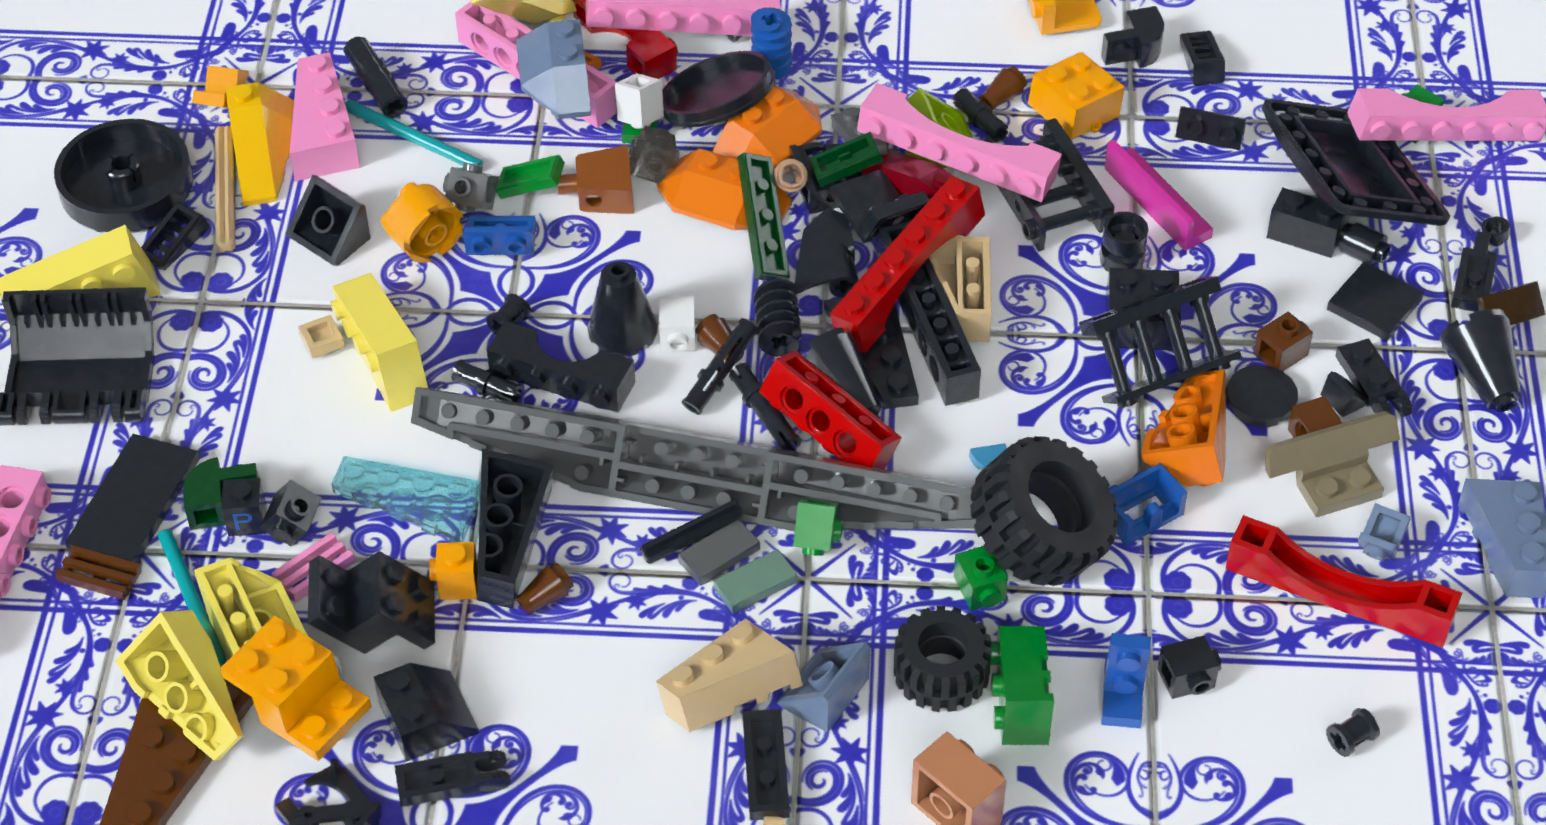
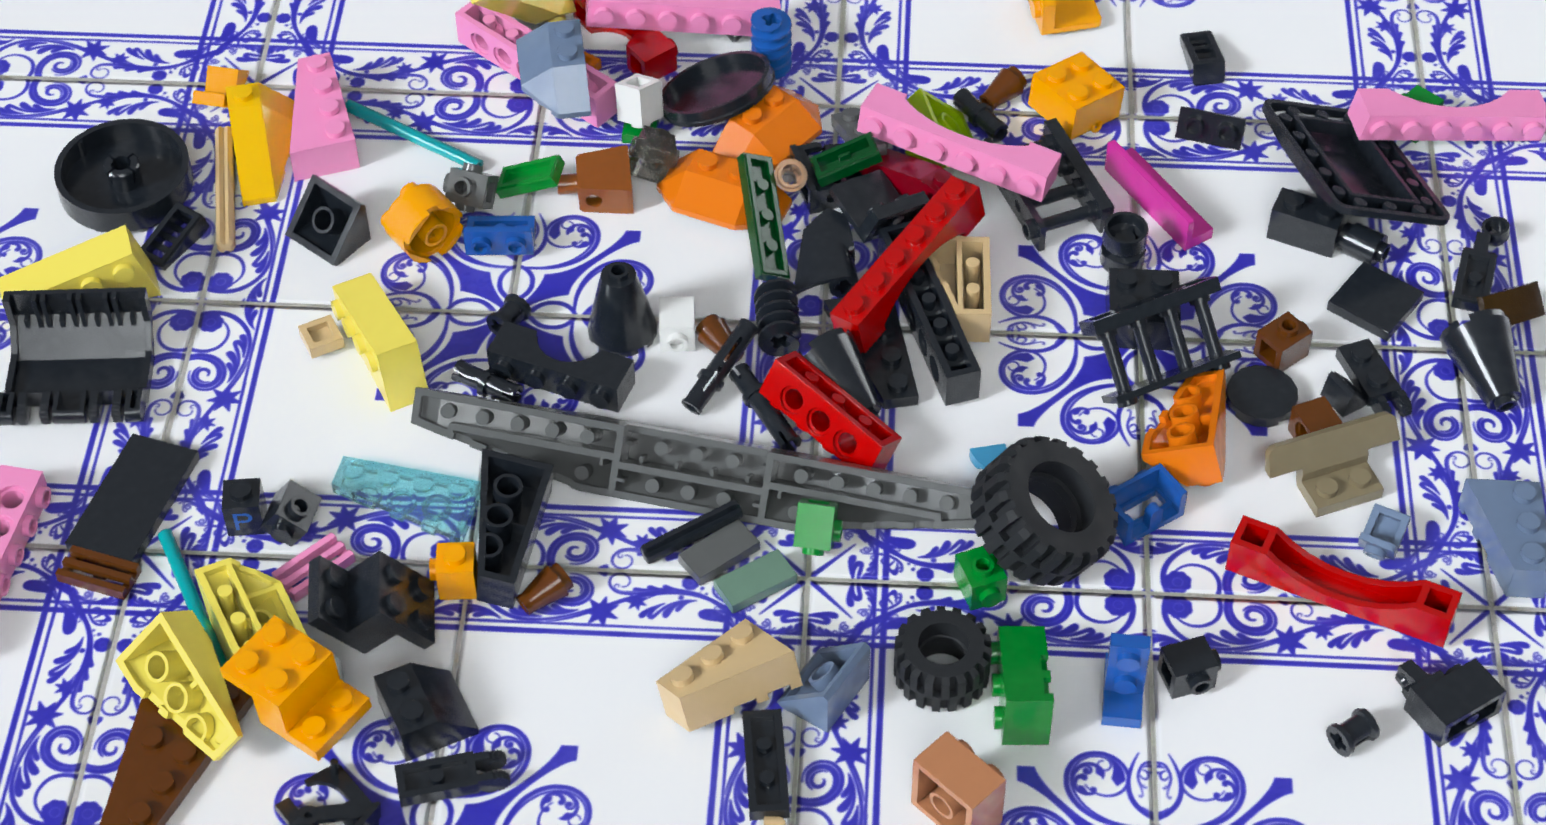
(204, 491): dark green brick -> none
(375, 77): black axle -> none
(1138, 41): black brick -> none
(1450, 701): none -> black hinge

